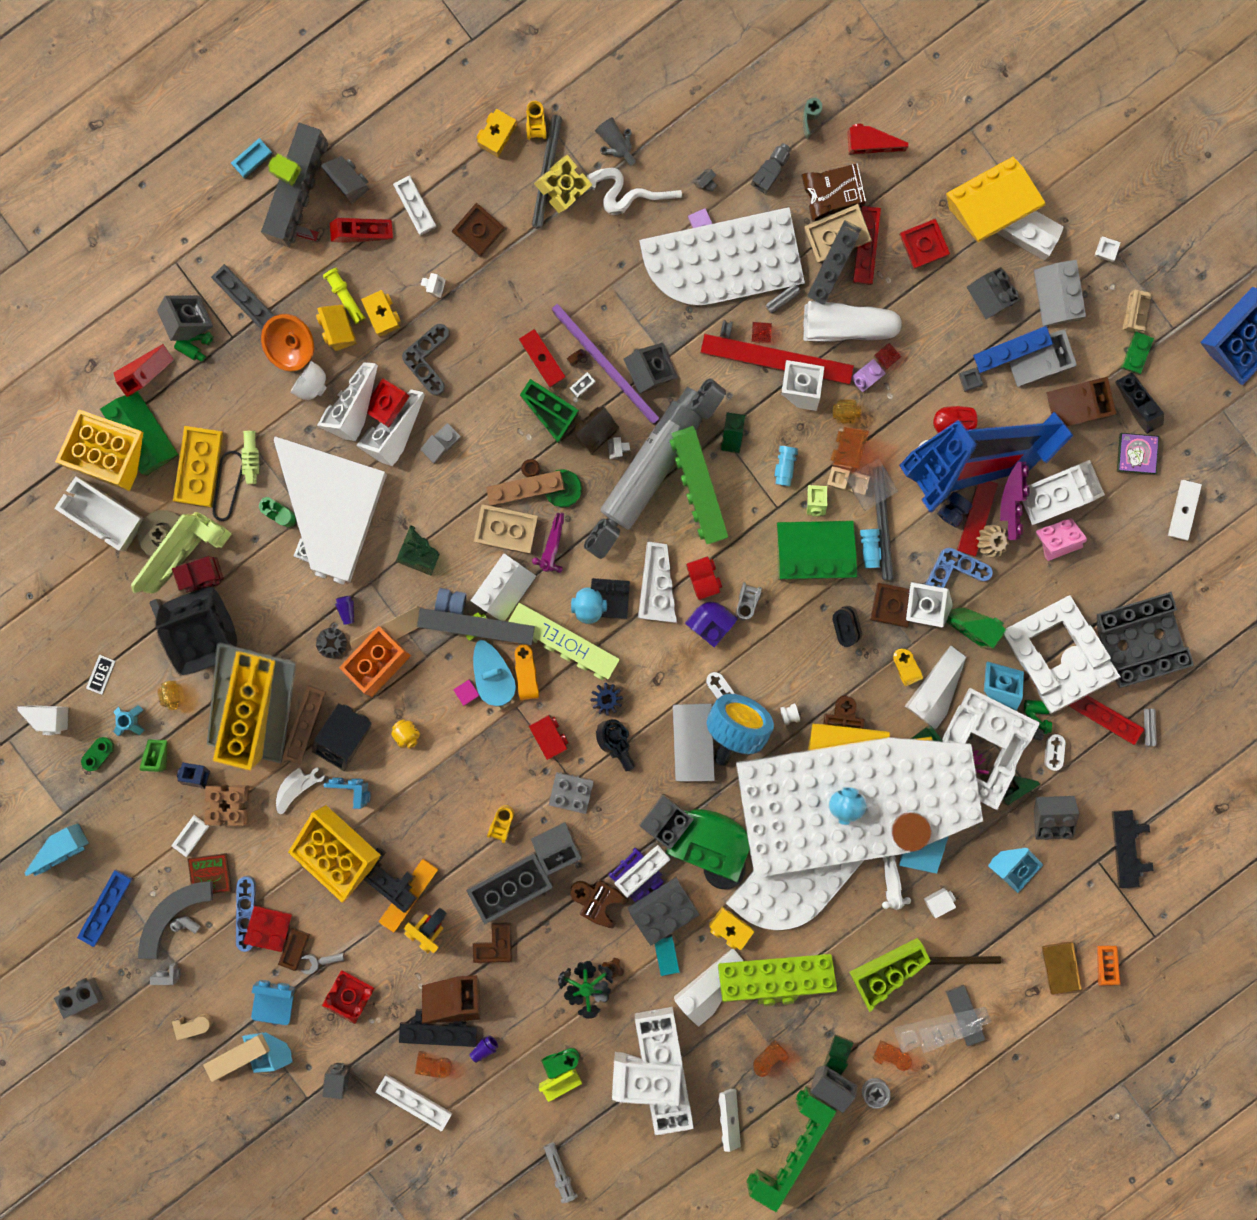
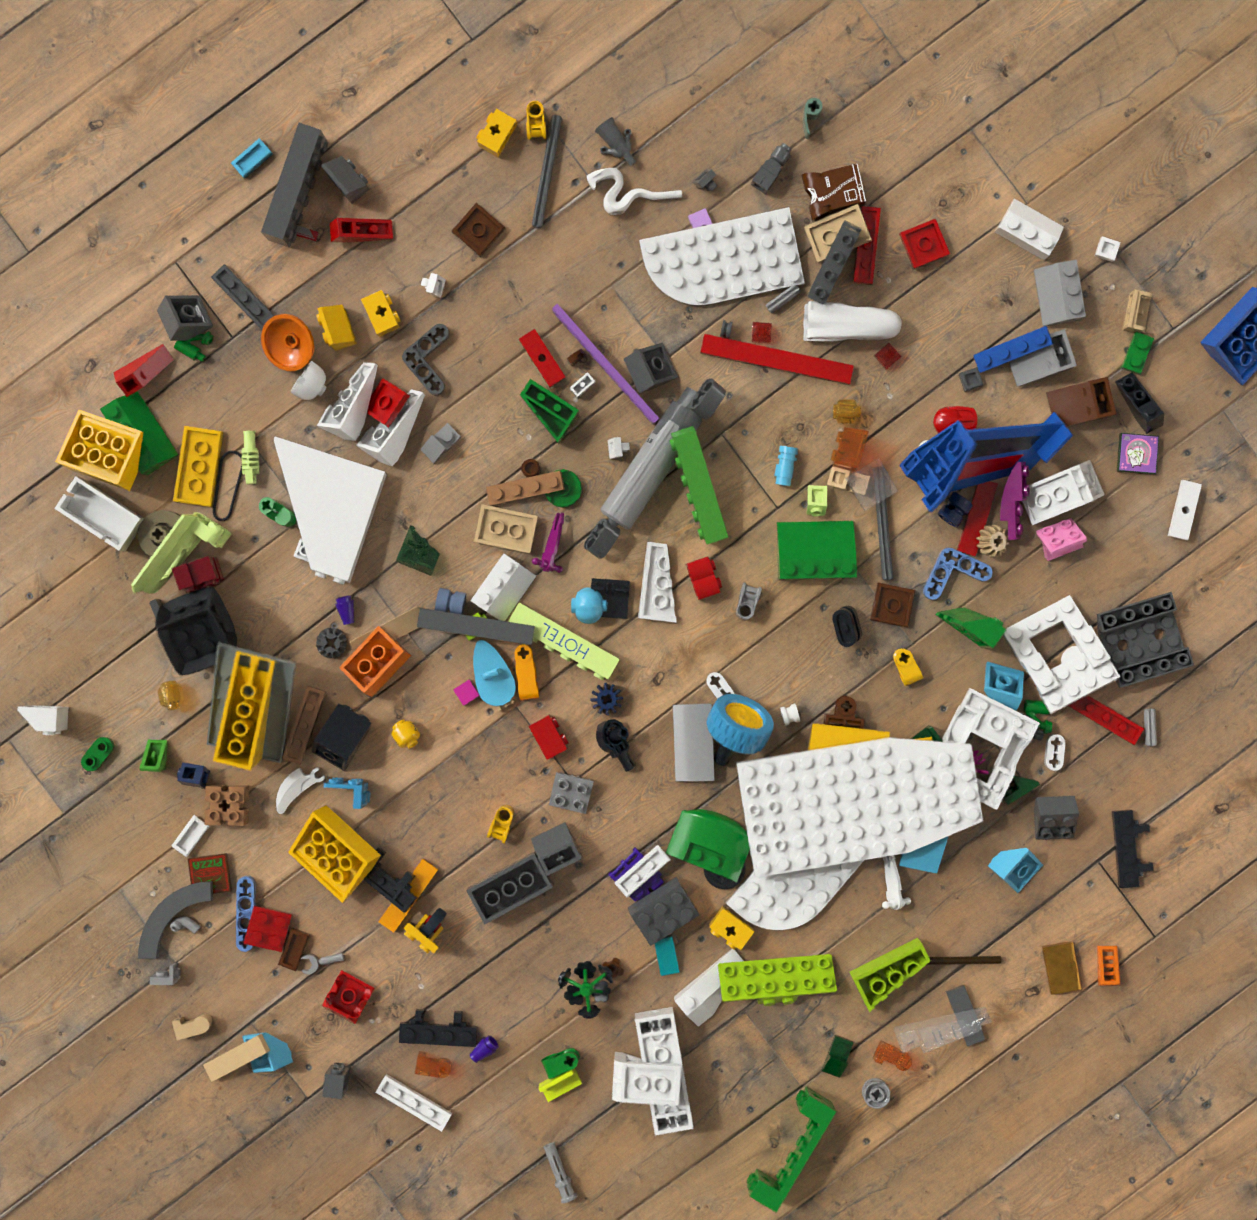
(57, 848): medium azure slope -> none
(80, 1000): dark grey brick -> none
(100, 674): sticker -> none
(104, 908): blue plate -> none
(128, 721): medium azure rock -> none
(272, 1002): dark azure bracket -> none
(284, 169): lime brick -> none
(340, 288): neon yellow pin -> none
(414, 205): white tile -> none
(451, 1000): reddish brown slope -> none
(499, 949): reddish brown tile -> none
(573, 185): light yellow brick -> none
(588, 900): reddish brown piece -> none
(596, 429): dark brown slope -> none
(666, 821): dark grey slope -> none
(711, 622): dark purple brick -> none
(729, 1120): white tile -> none
(733, 432): dark green slope -> none
(768, 1058): clear orange leg -> none
(802, 384): white slope -> none
(833, 1088): dark grey slope -> none
(847, 805): medium azure plant -> none
(868, 375): lavender bracket -> none
(870, 140): red slope -> none
(871, 549): medium azure axle -> none
(911, 831): dark orange tile -> none
(928, 604): white slope -> none
(936, 692): white wedge -> none
(940, 902): white brick -> none
(993, 292): dark grey slope -> none
(995, 199): yellow slope -> none

